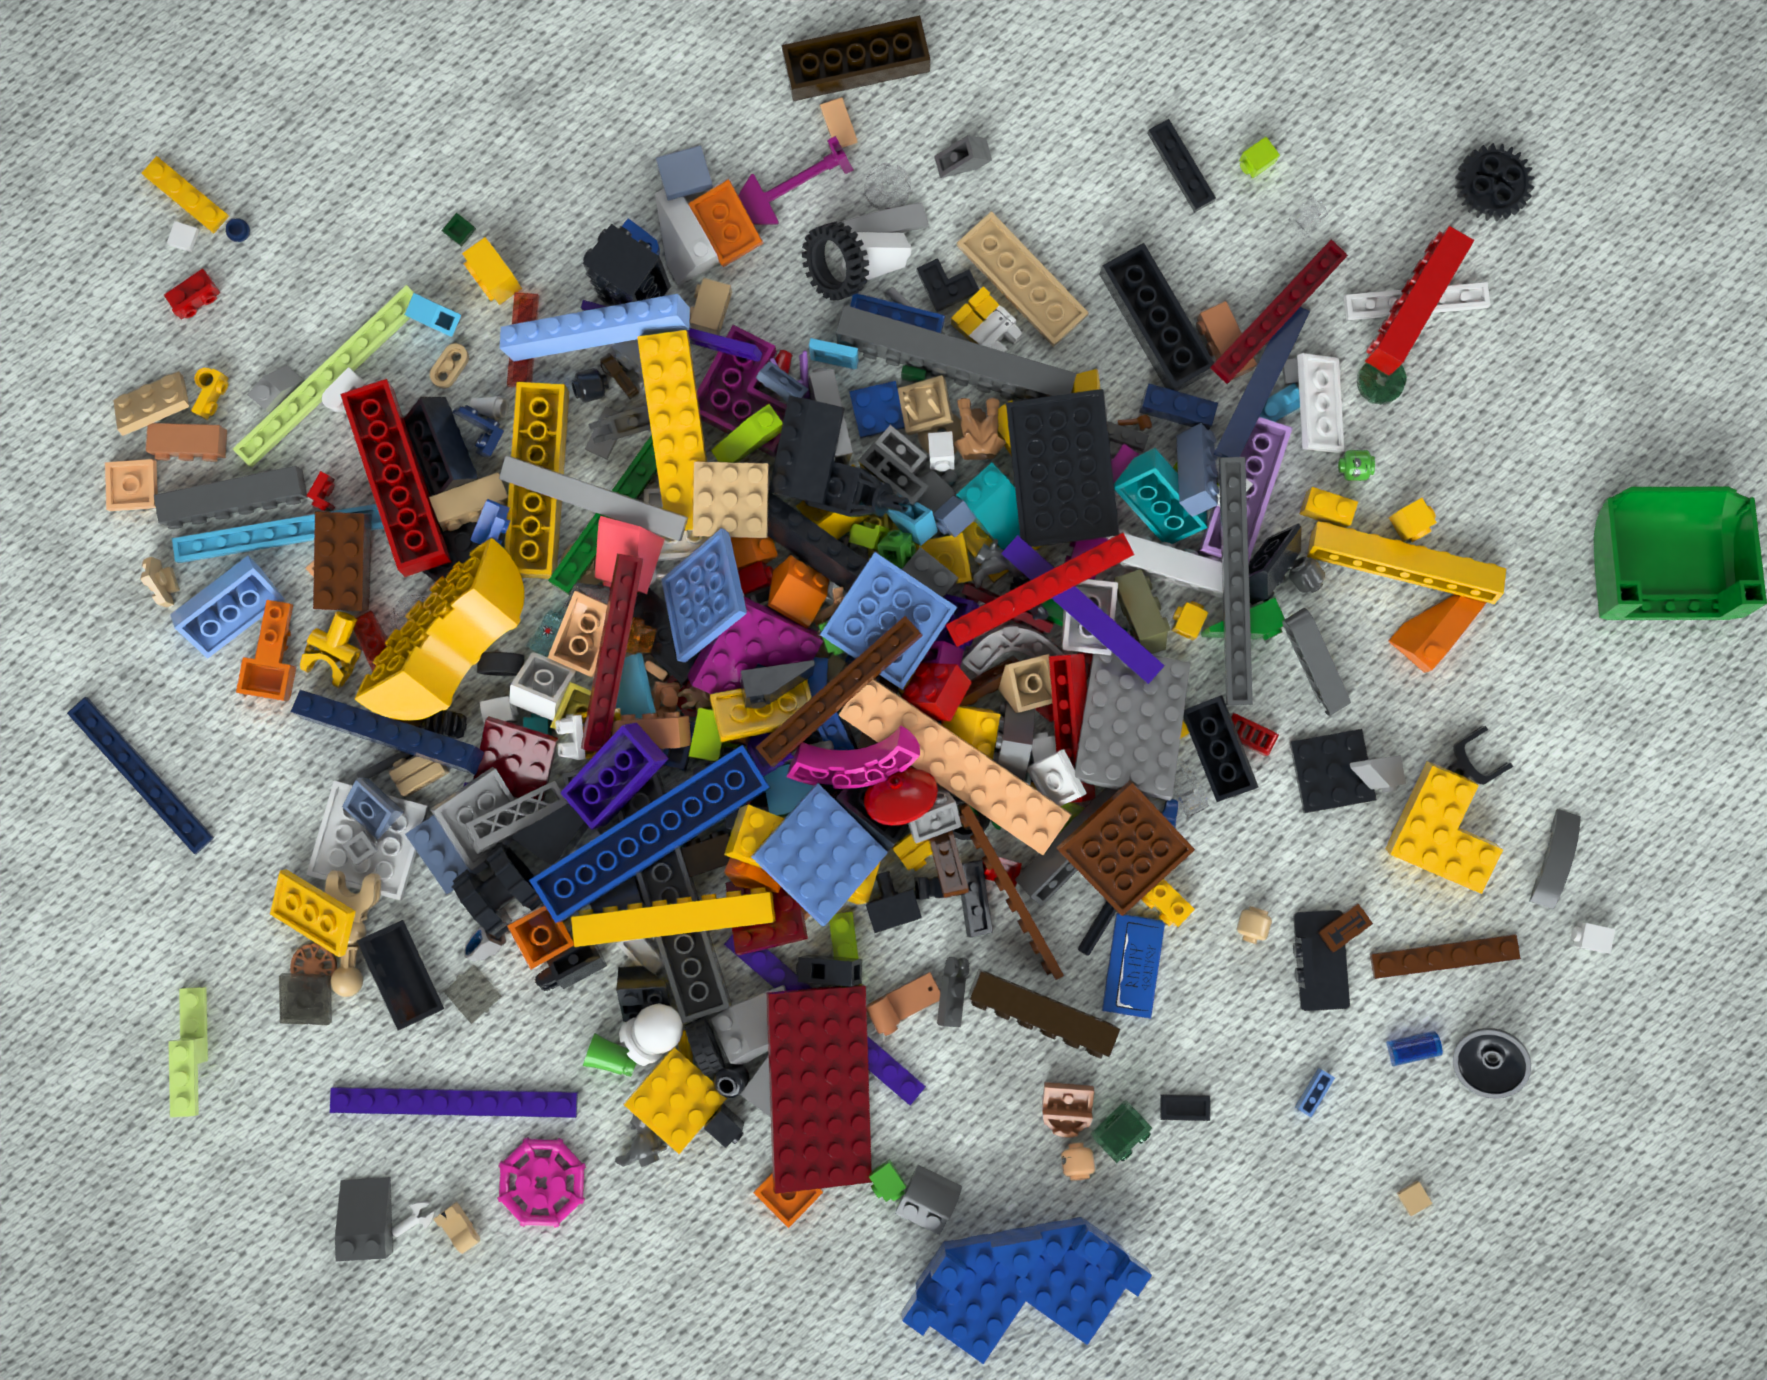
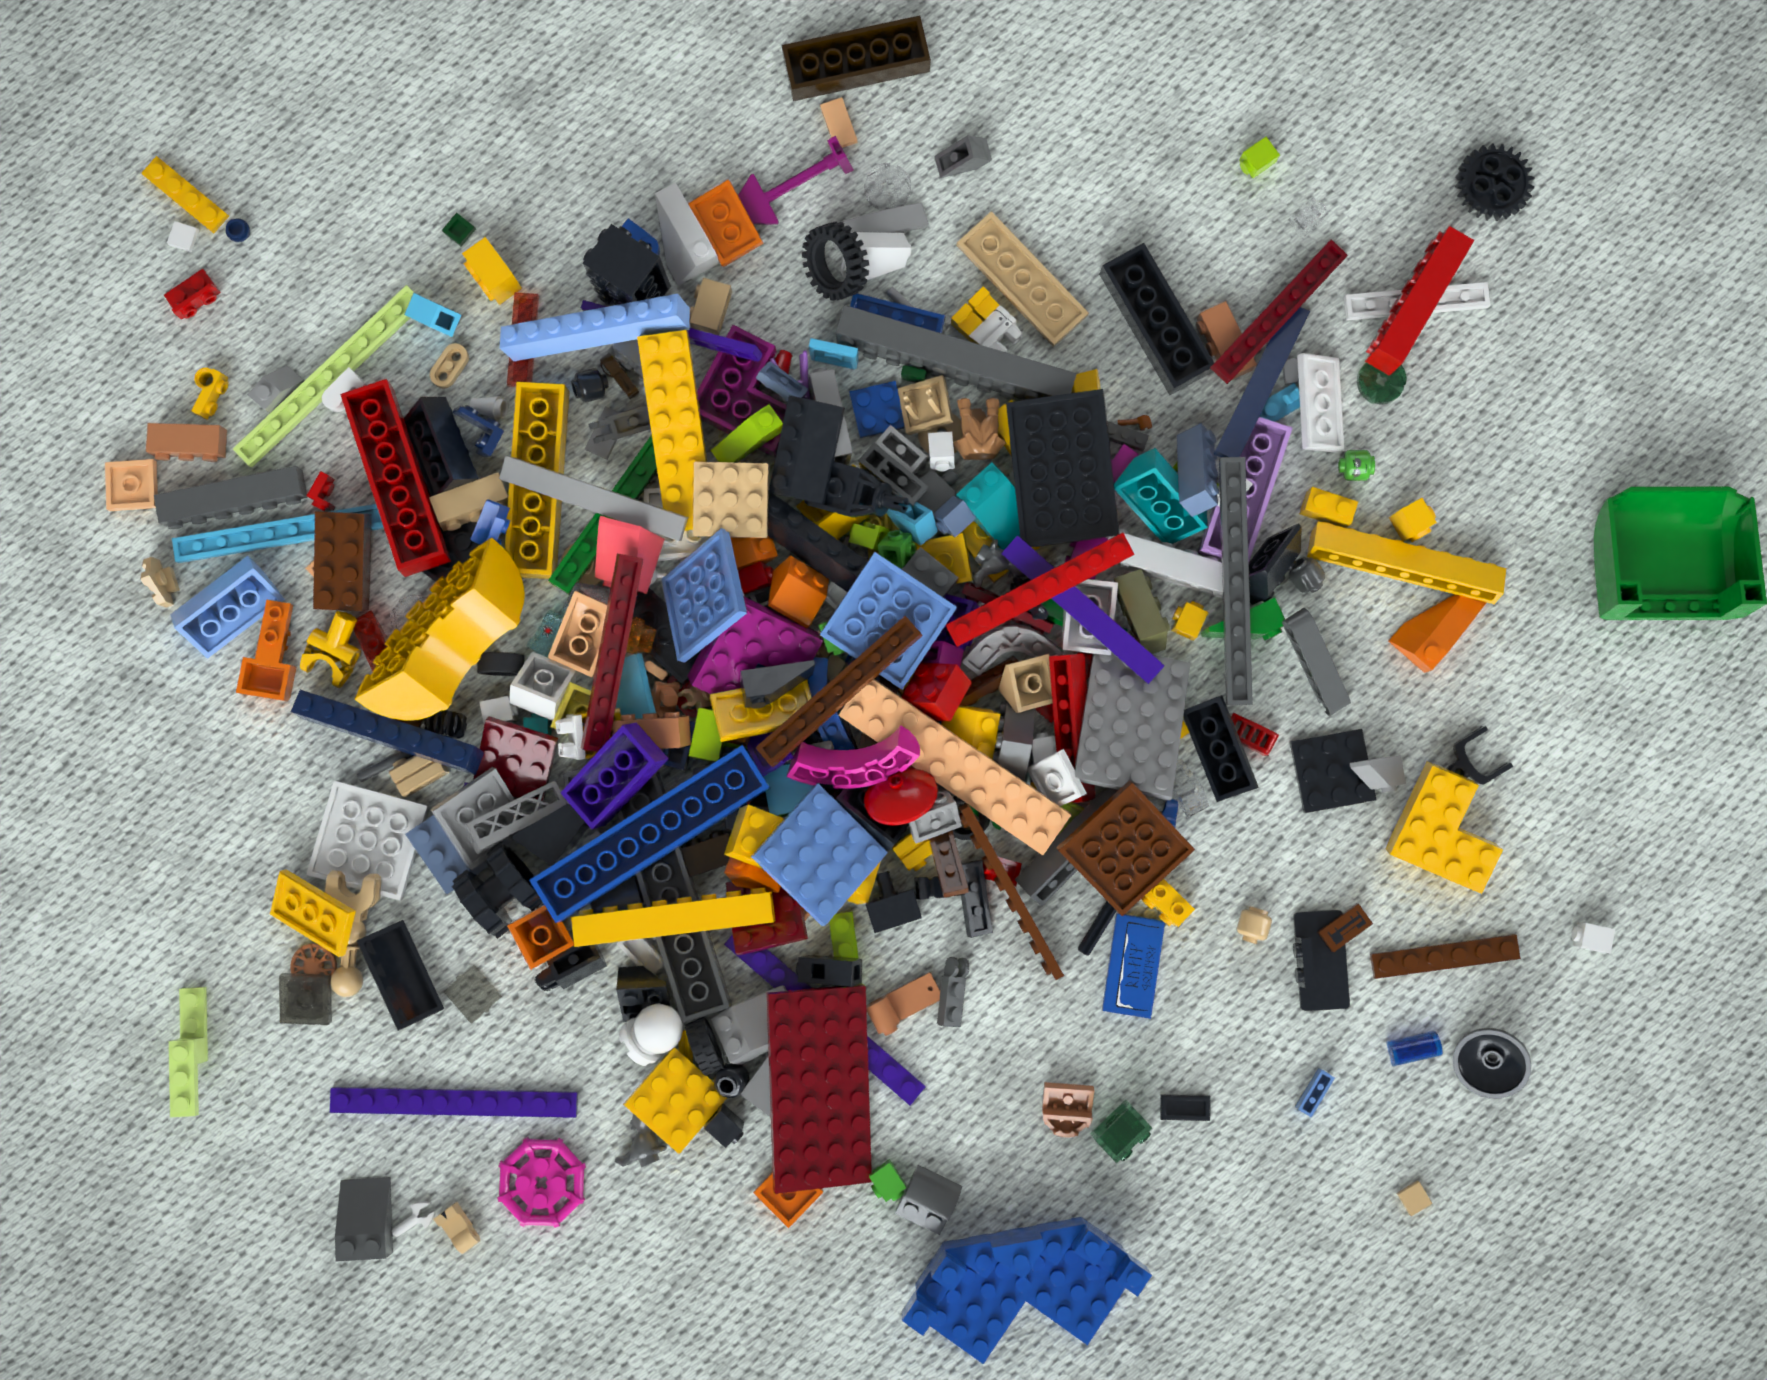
(140, 775): dark blue tile -> none
(150, 403): tan plate -> none
(360, 847): light grey plate -> none
(371, 807): sand blue slope -> none
(482, 945): light grey rock -> none
(609, 1057): bright green plant -> none
(684, 173): sand blue tile -> none
(828, 612): light nougat arm -> none
(945, 291): black plate -> none
(1044, 1013): dark brown brick -> none
(1078, 1162): light nougat head -> none
(1177, 407): dark blue brick -> none
(1181, 165): black plate -> none
(1557, 860): dark grey slope -> none

